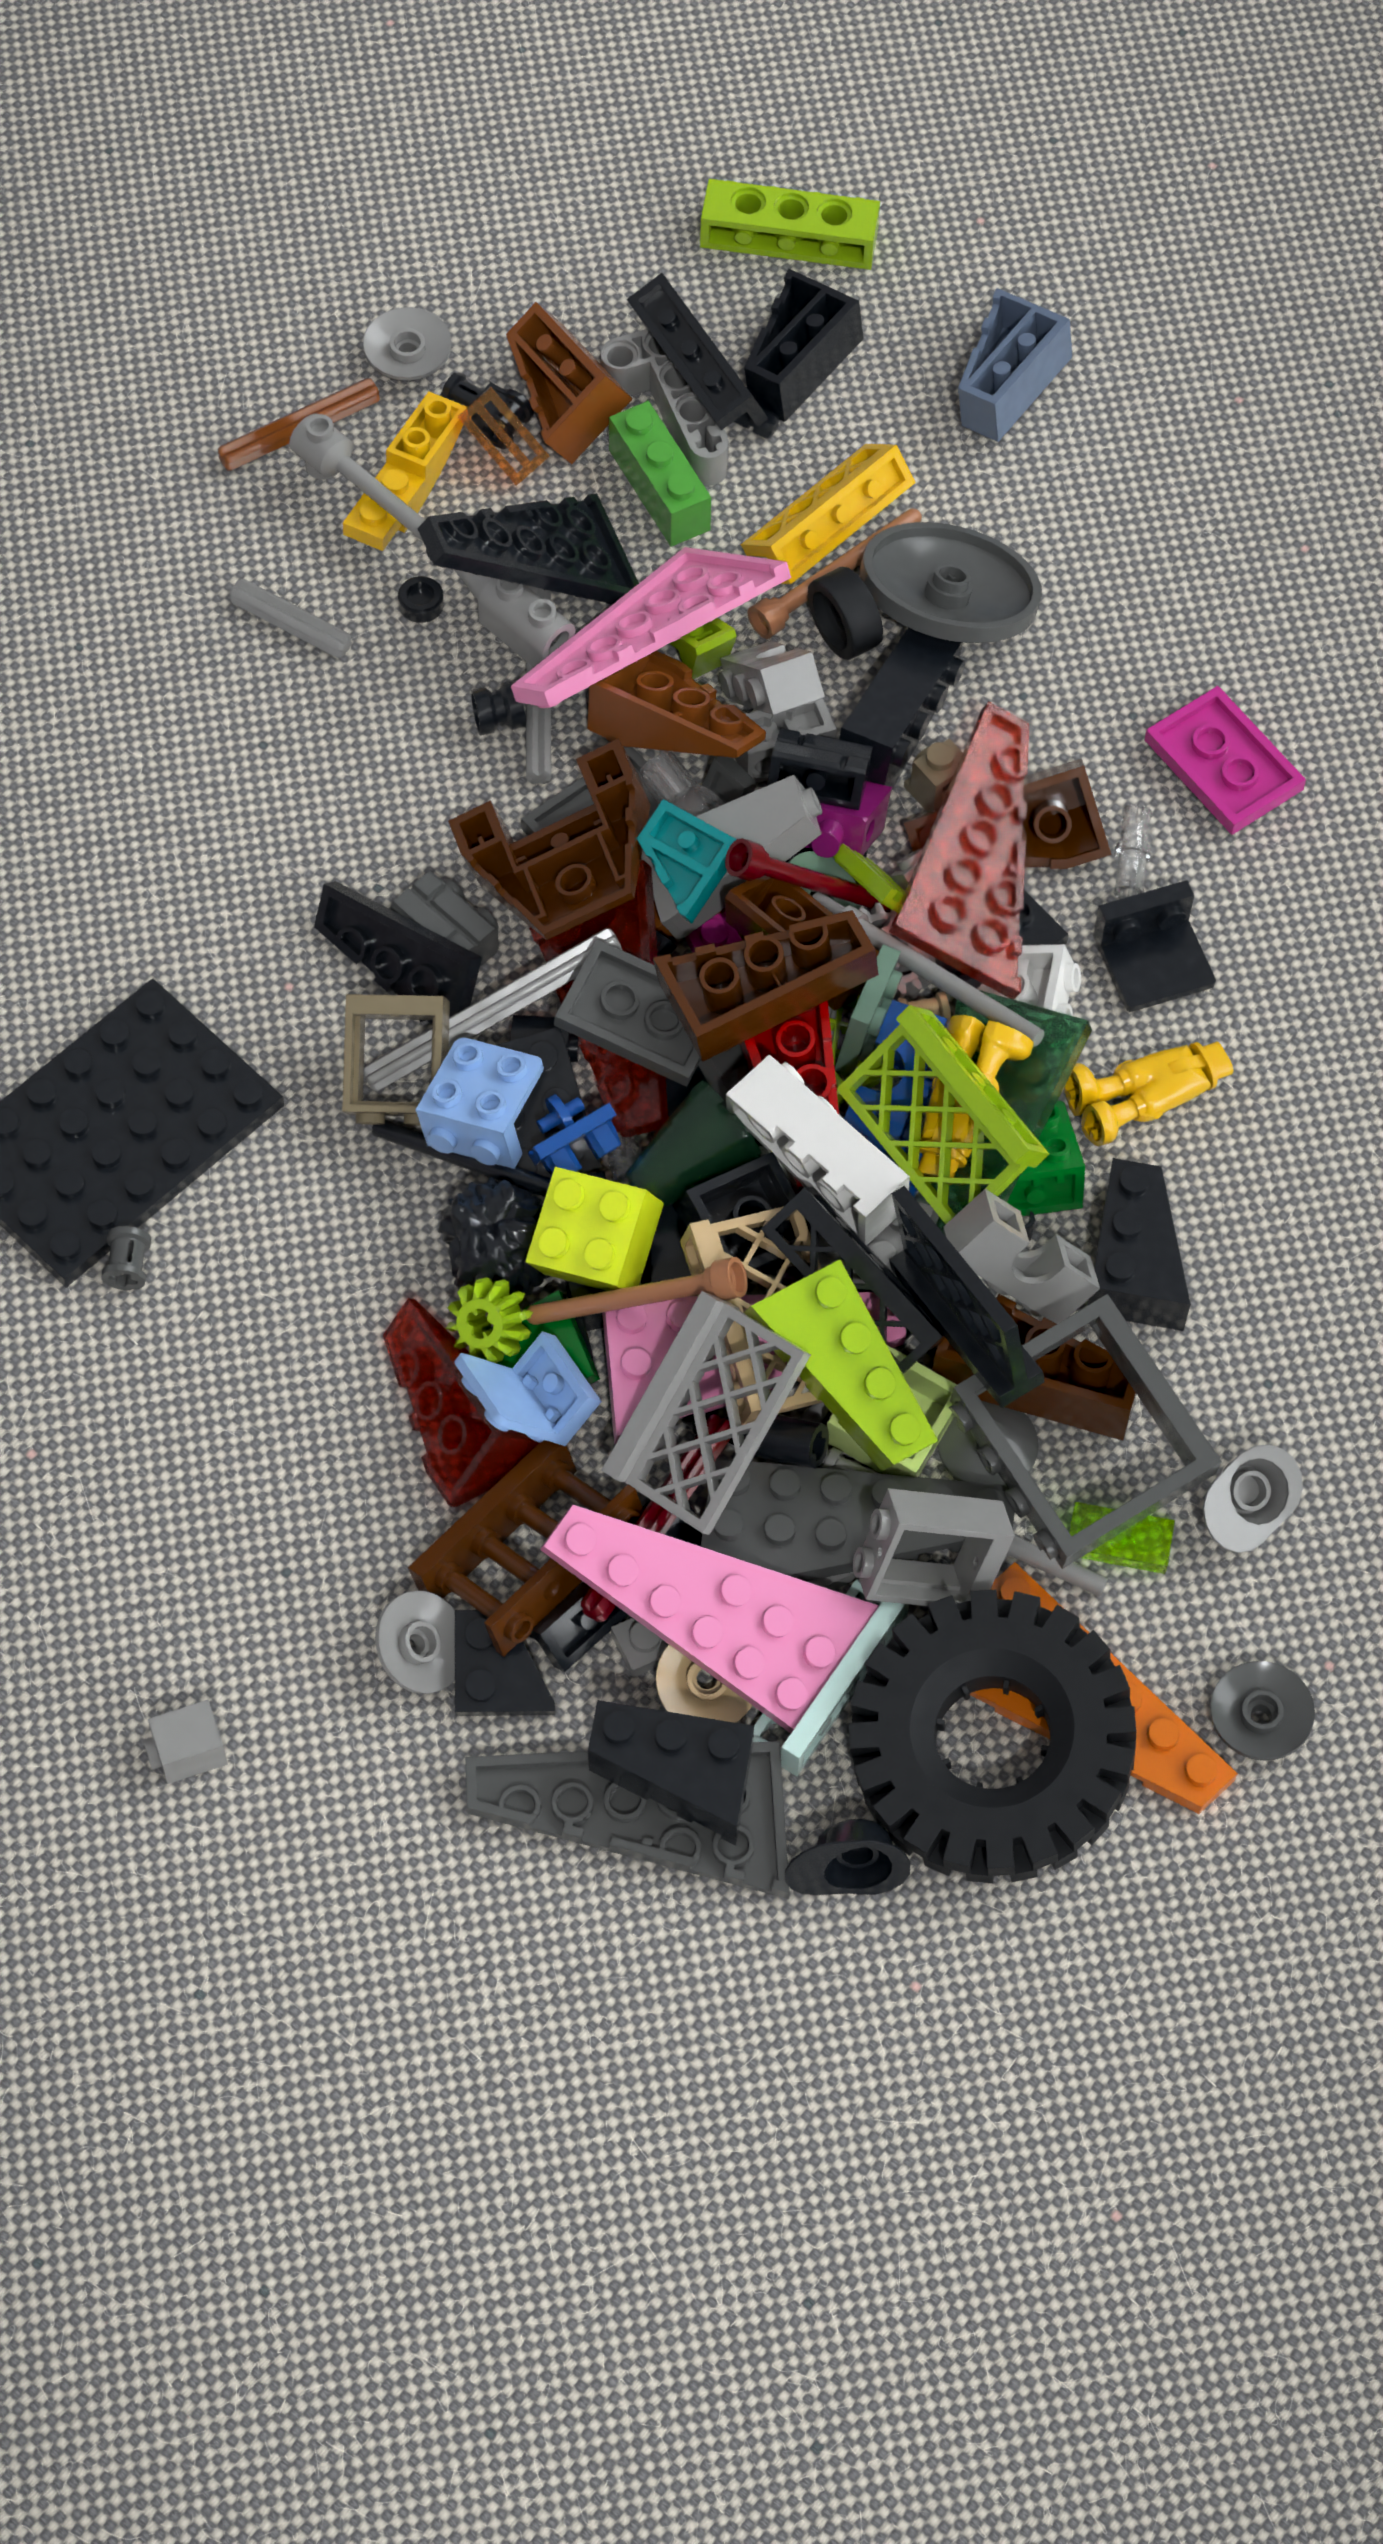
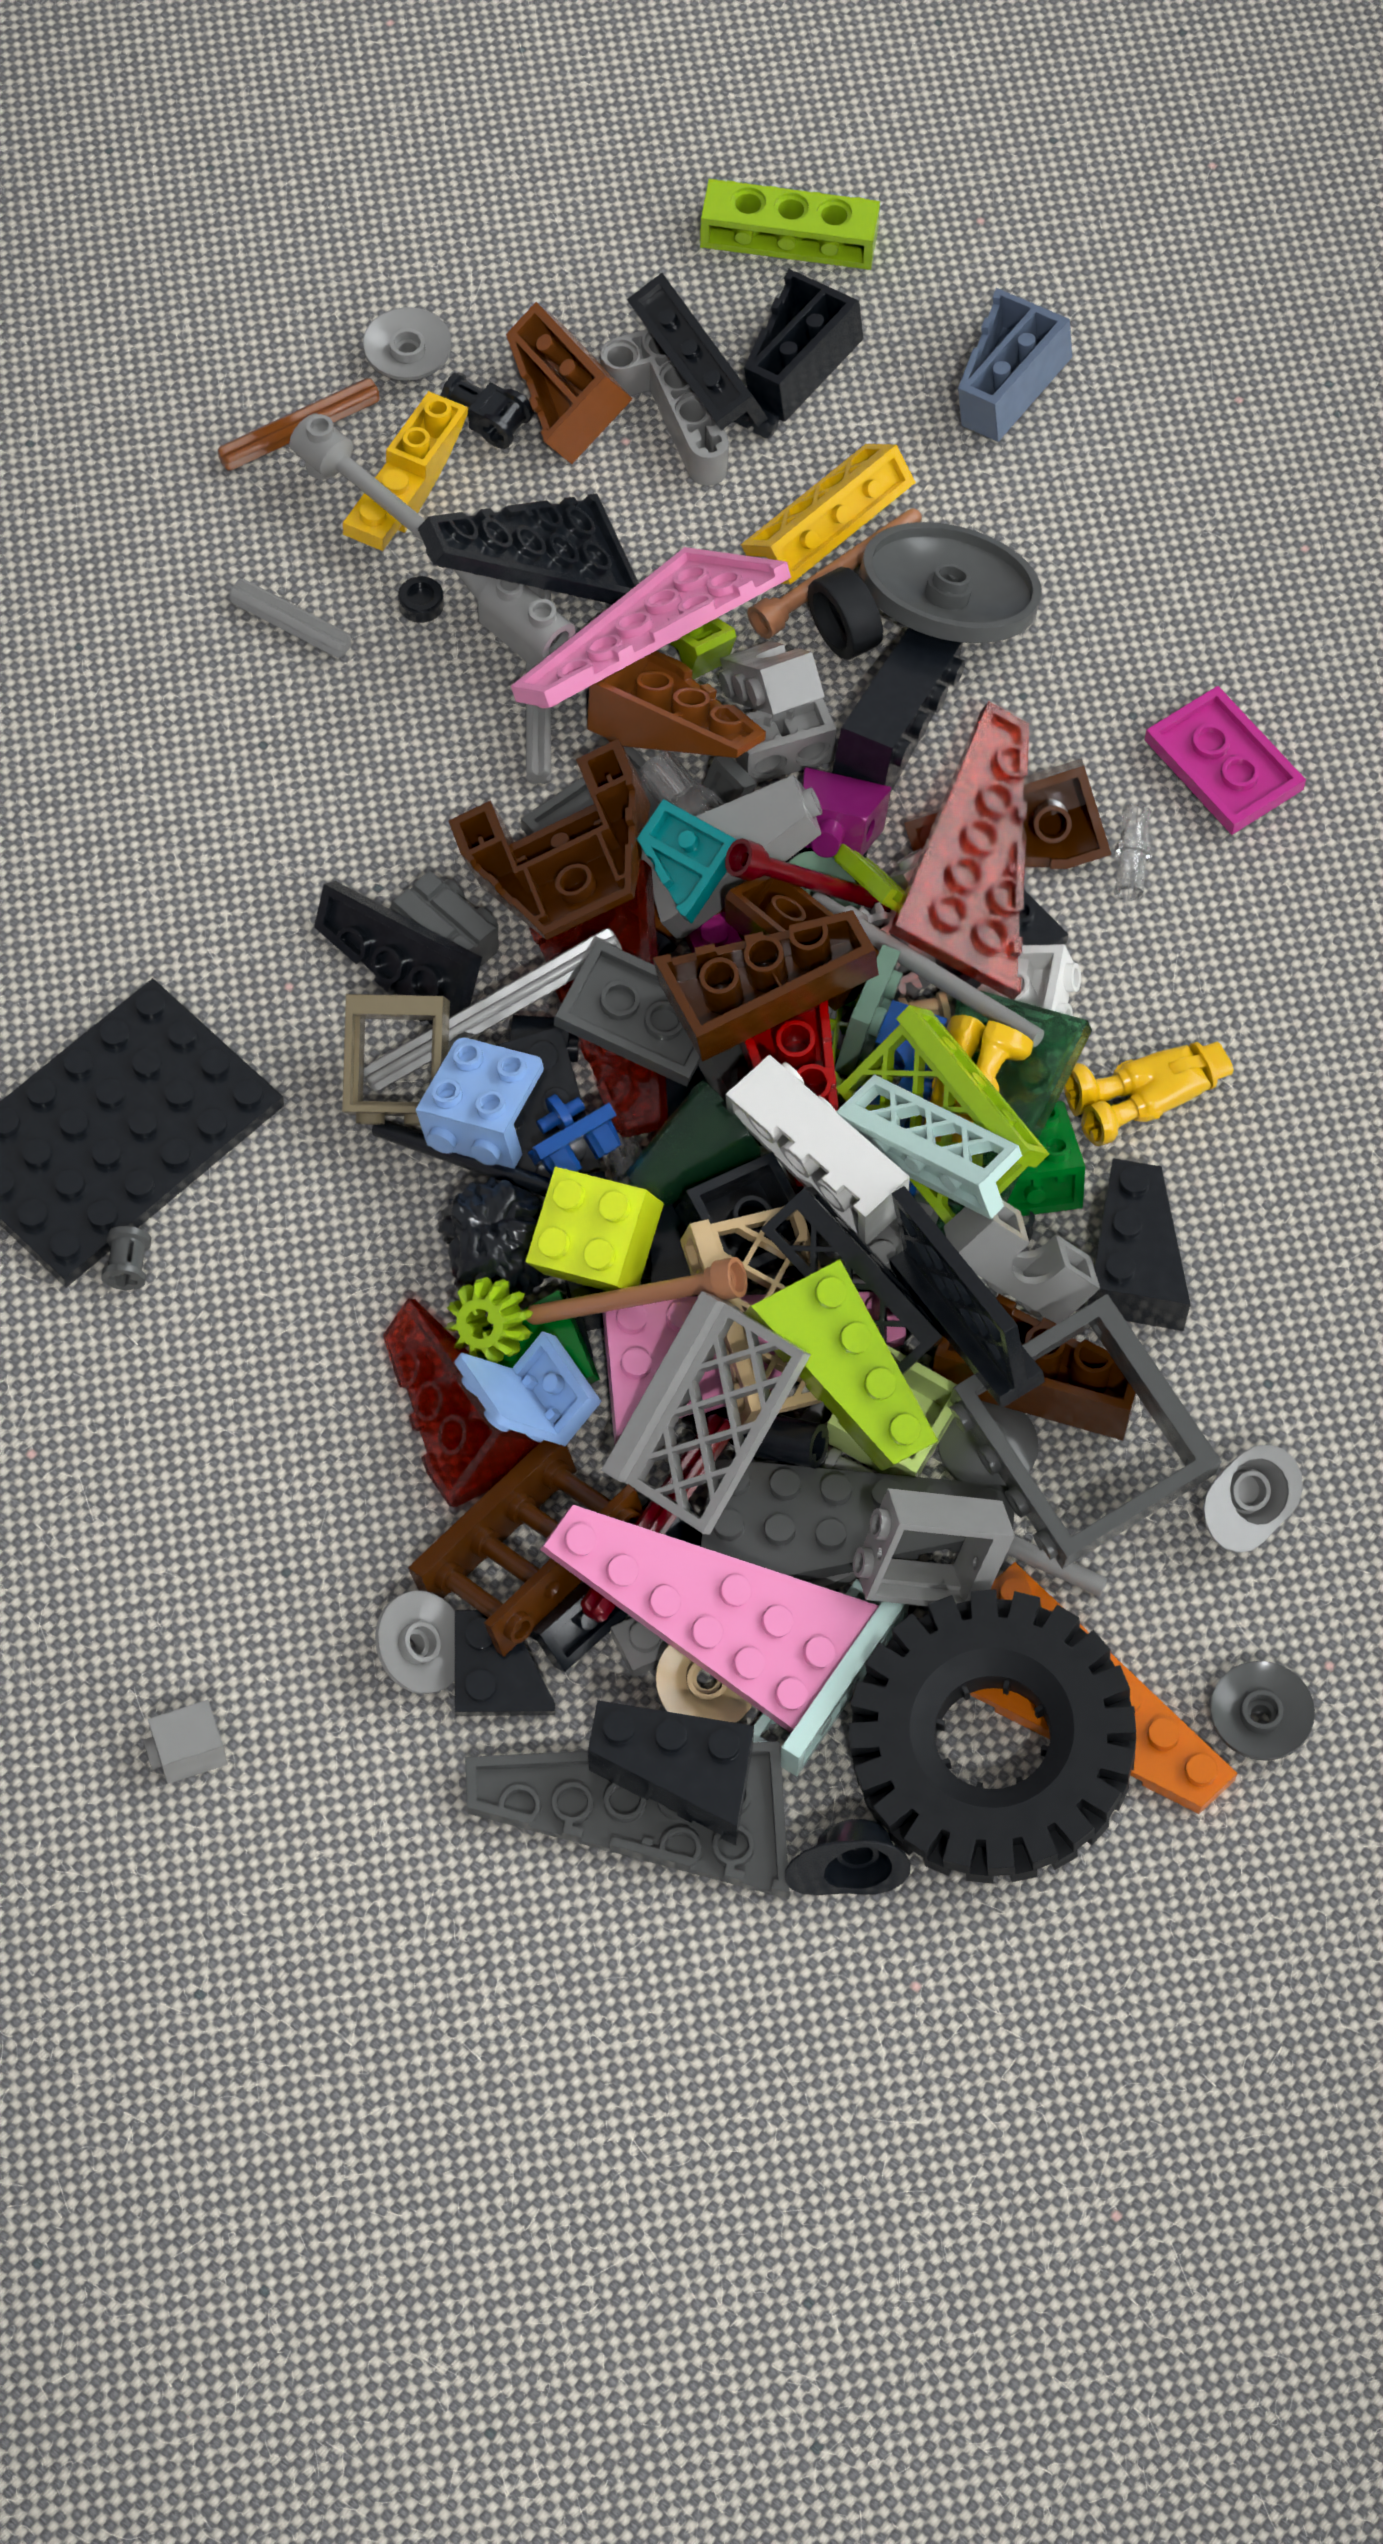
(478, 406): clear orange tile -> none
(496, 709): black wheel -> none
(659, 473): bright green brick -> none
(828, 765): black brick -> none
(915, 1149): none -> light aqua fence
(931, 772): dark tan brick -> none
(1138, 1547): clear neon green plate -> none
(1152, 947): black bracket -> none

